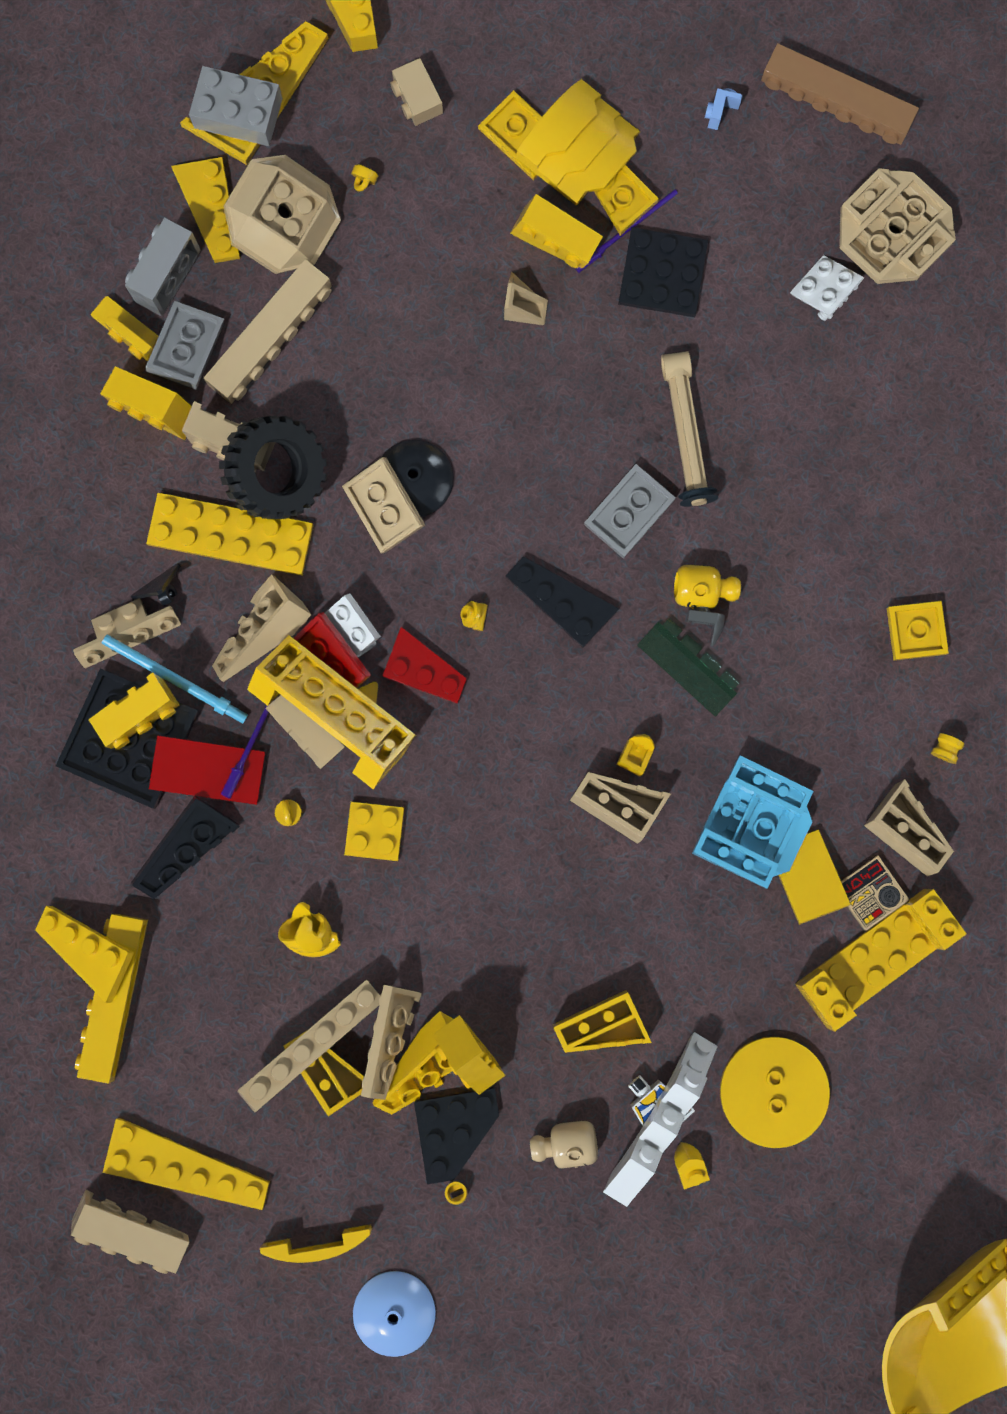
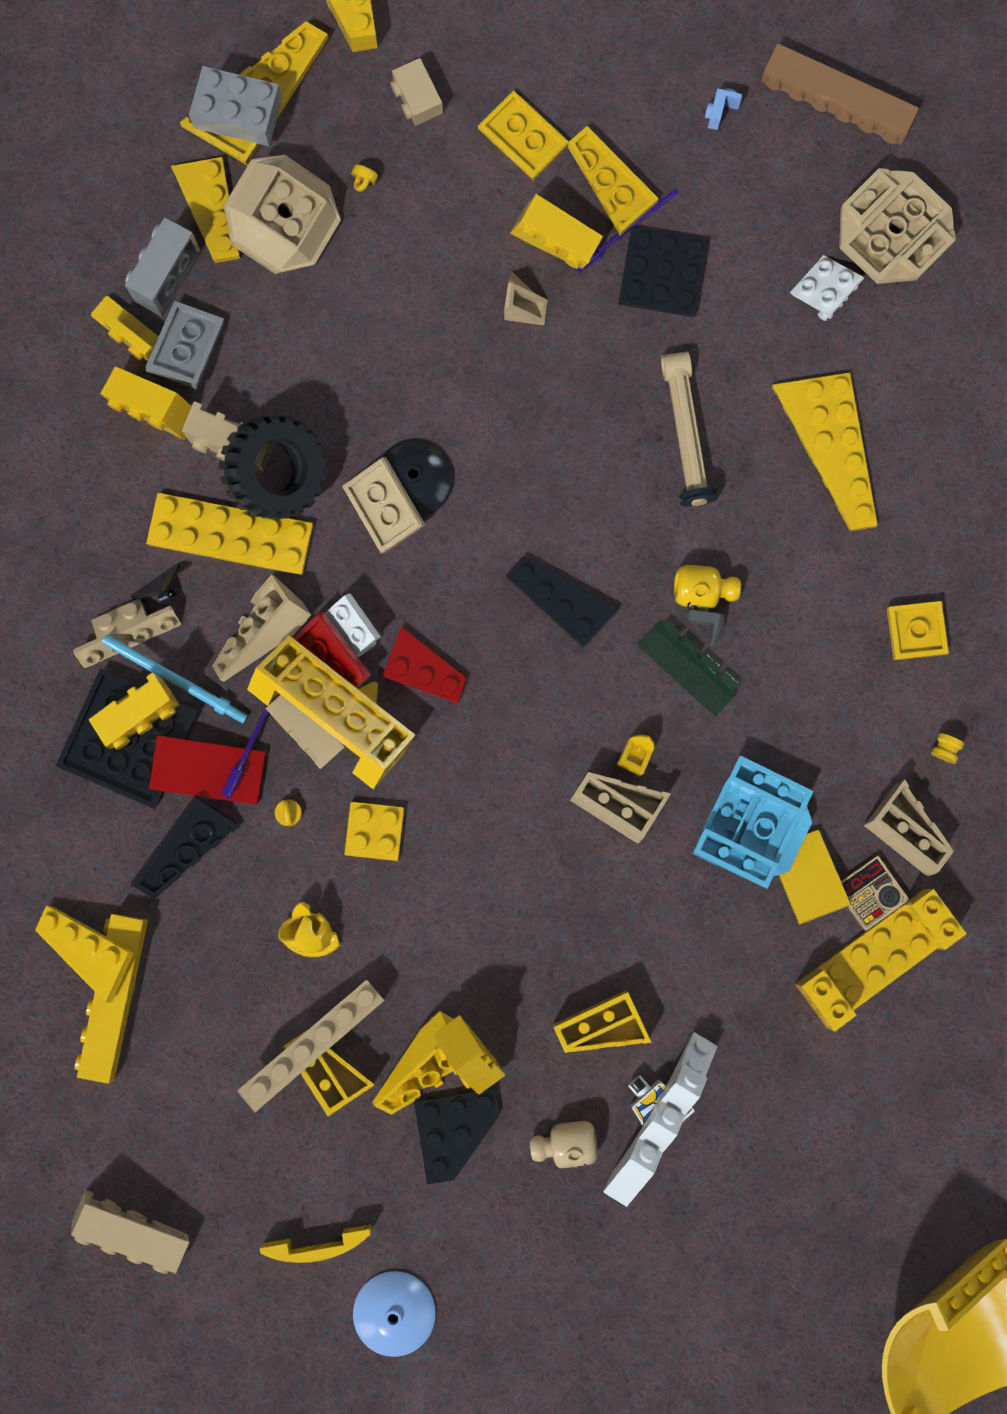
(162, 1162): yellow wing -> none
(268, 332): tan brick -> none
(387, 1039): tan wing -> none
(454, 1187): yellow hinge -> none
(474, 615): yellow plate -> none
(579, 143): yellow slope -> none
(629, 511): light grey plate -> none
(690, 1165): yellow plate -> none
(774, 1092): yellow plate -> none
(829, 429): none -> yellow wing

